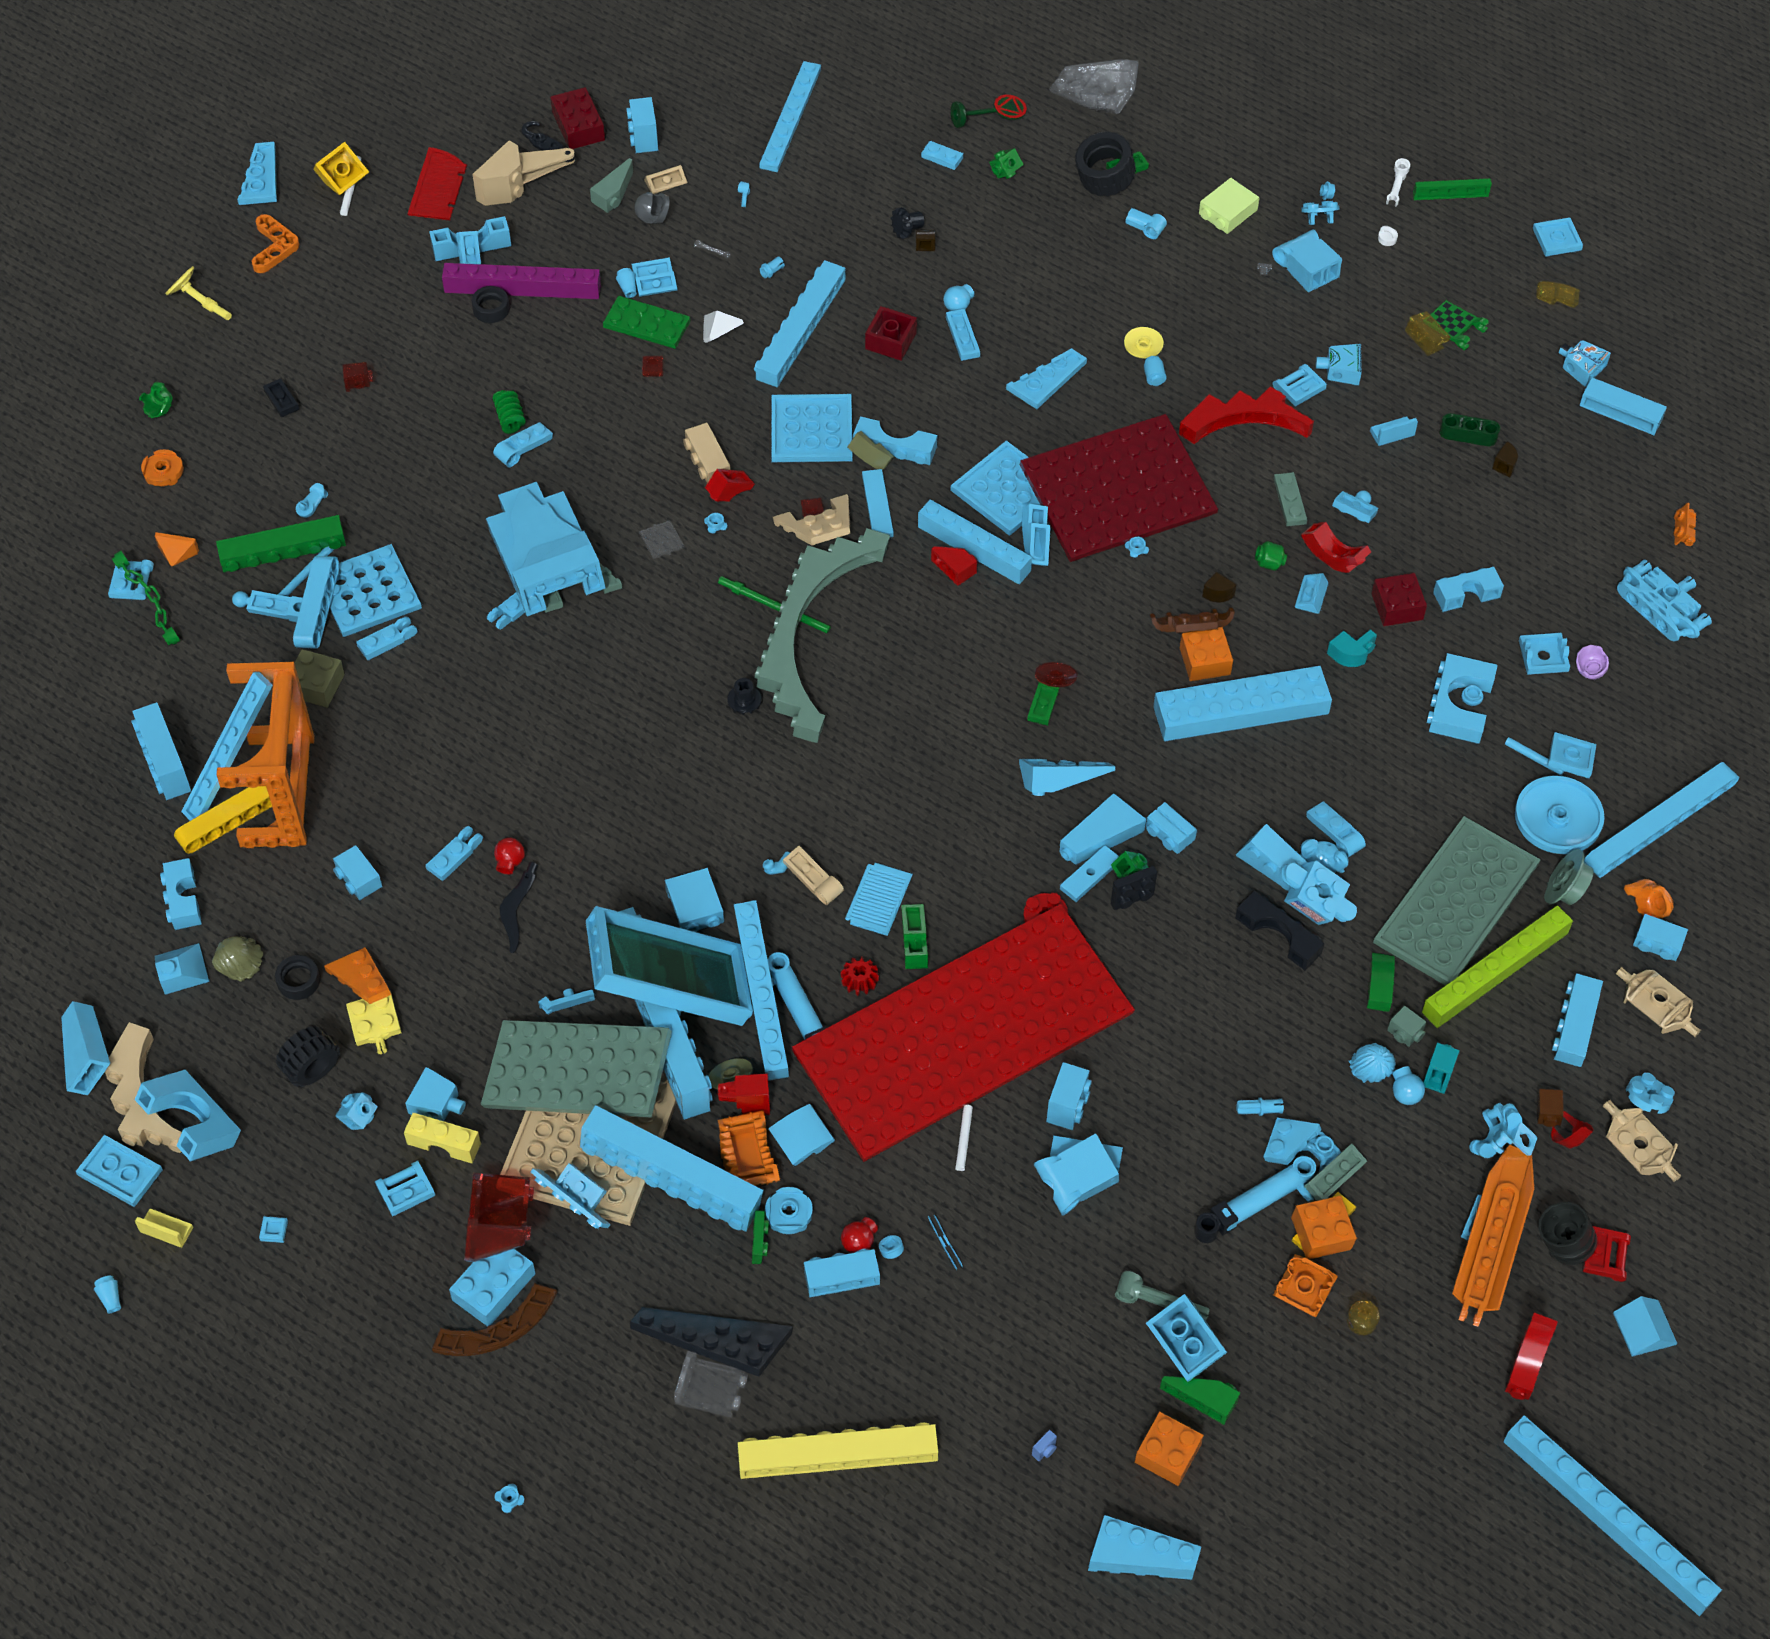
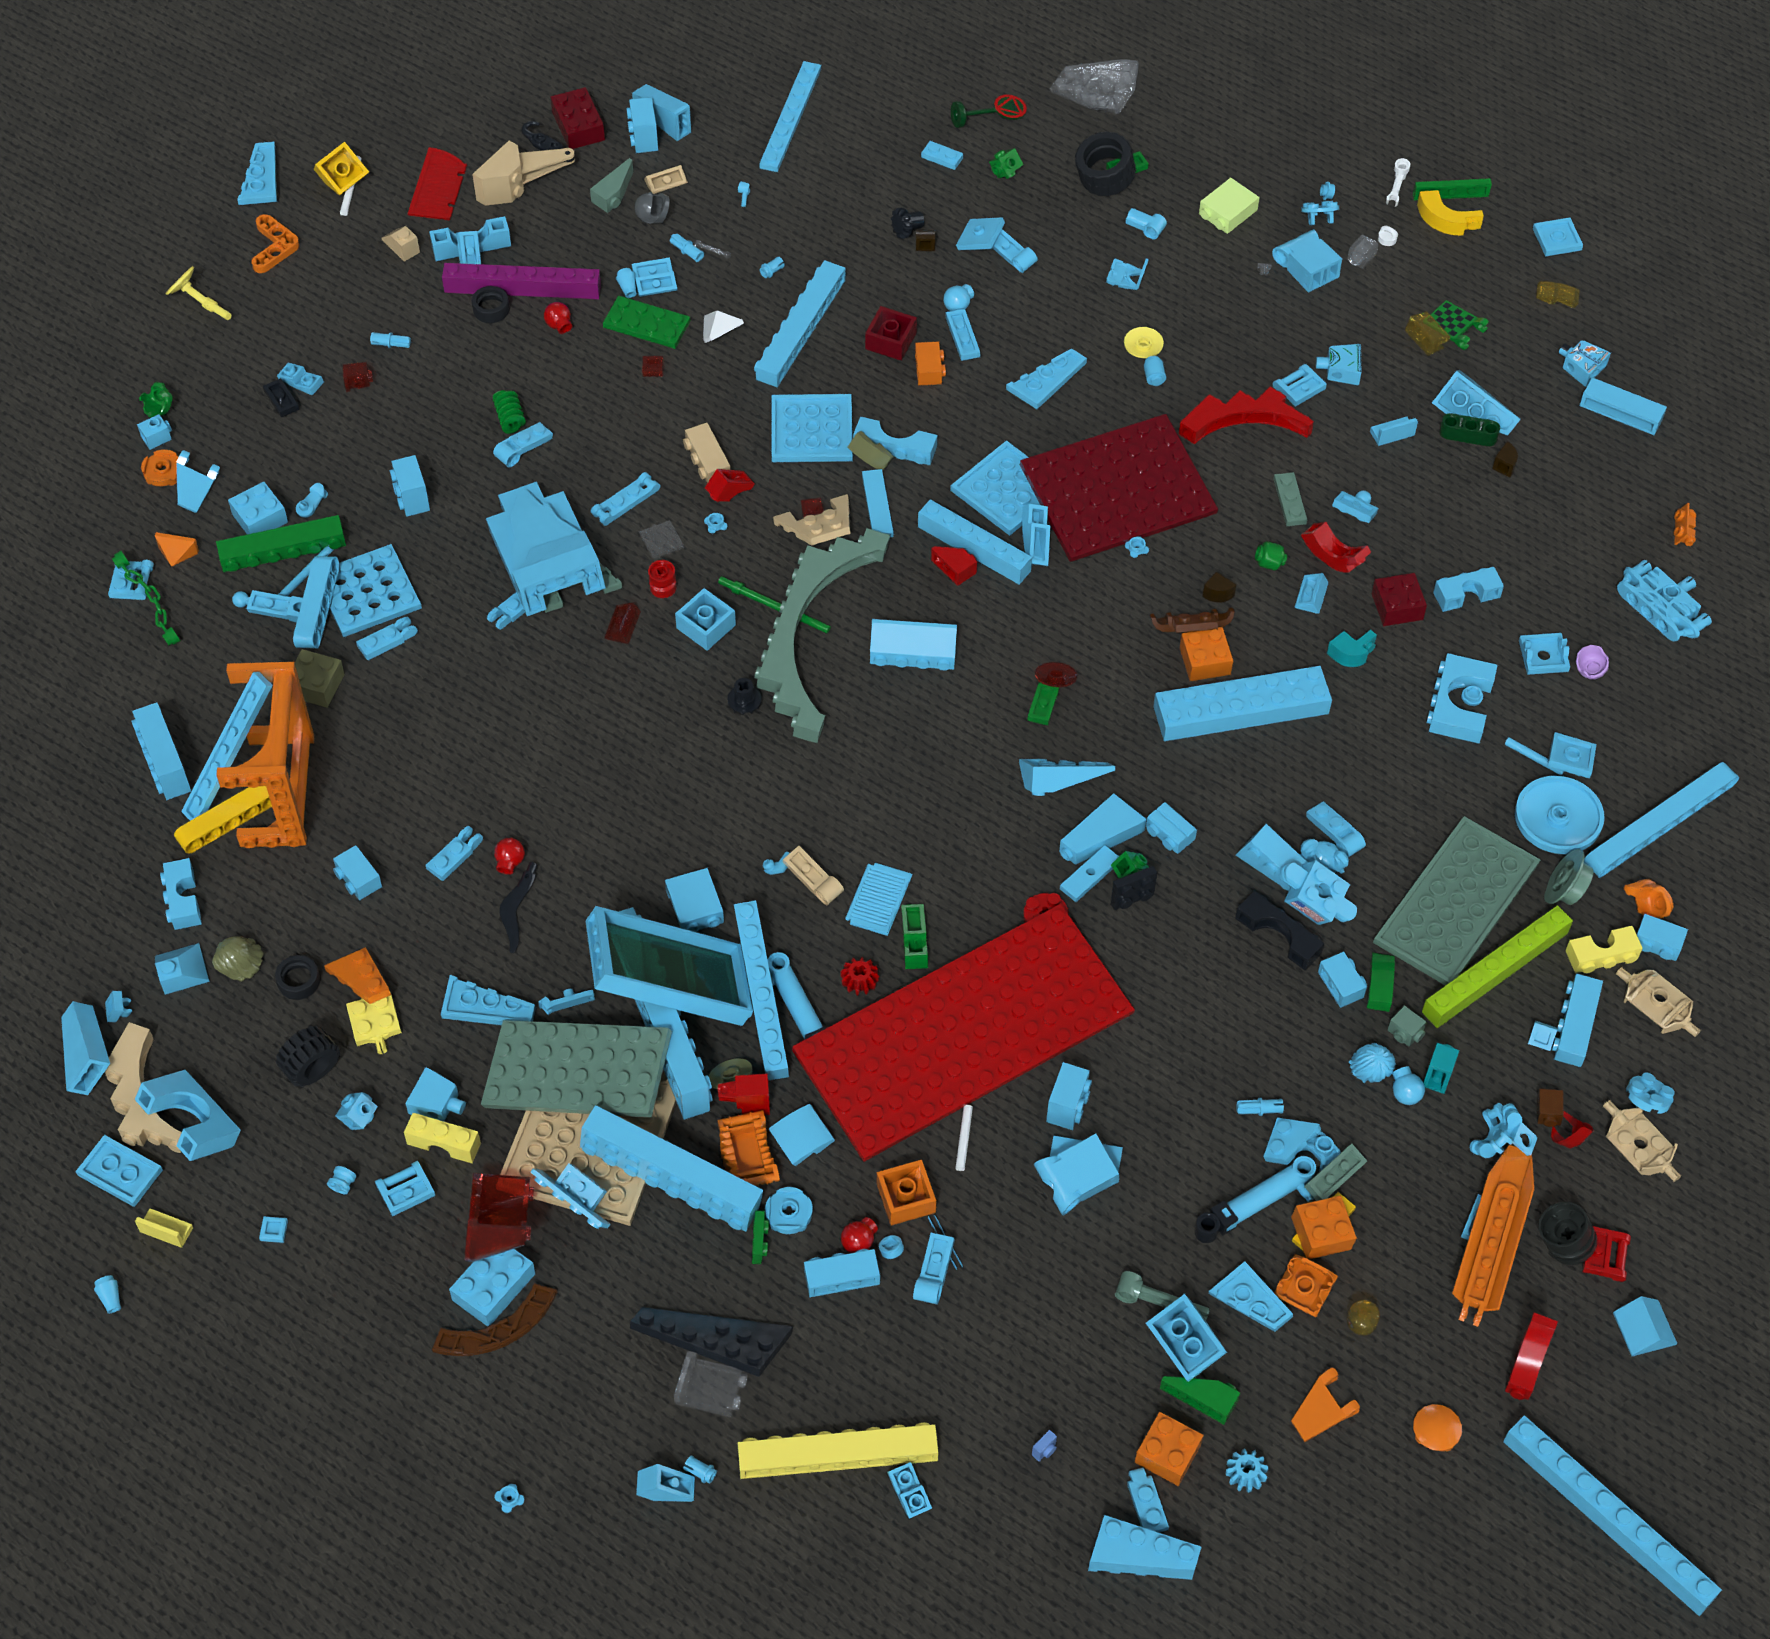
(115, 1008): none -> medium azure tile
(155, 431): none -> medium azure brick
(192, 485): none -> medium azure flag
(258, 509): none -> medium azure brick
(298, 378): none -> medium azure slope
(341, 1180): none -> medium azure wheel
(390, 340): none -> medium azure axle
(402, 242): none -> tan slope
(409, 486): none -> medium azure brick
(475, 1004): none -> medium azure wing
(558, 317): none -> red piece
(623, 623): none -> clear red slope
(625, 499): none -> medium azure plate
(662, 578): none -> red wheel
(665, 1484): none -> medium azure slope
(670, 113): none -> medium azure slope
(687, 247): none -> medium azure axle
(700, 1469): none -> medium azure pin
(705, 619): none -> medium azure brick
(906, 1192): none -> orange slope
(909, 1490): none -> medium azure slope
(913, 644): none -> medium azure slope
(928, 363): none -> orange brick
(934, 1269): none -> medium azure plate
(980, 233): none -> medium azure plate
(1013, 252): none -> medium azure plate
(1121, 273): none -> medium azure piece
(1146, 1501): none -> medium azure hinge
(1252, 1297): none -> medium azure wing
(1253, 1477): none -> medium azure gear
(1320, 1409): none -> orange flag
(1342, 979): none -> medium azure brick
(1362, 251): none -> clear brick
(1437, 1427): none -> orange dish
(1445, 219): none -> yellow arch
(1468, 398): none -> medium azure wedge
(1542, 1035): none -> medium azure plate
(1587, 956): none -> light yellow arch

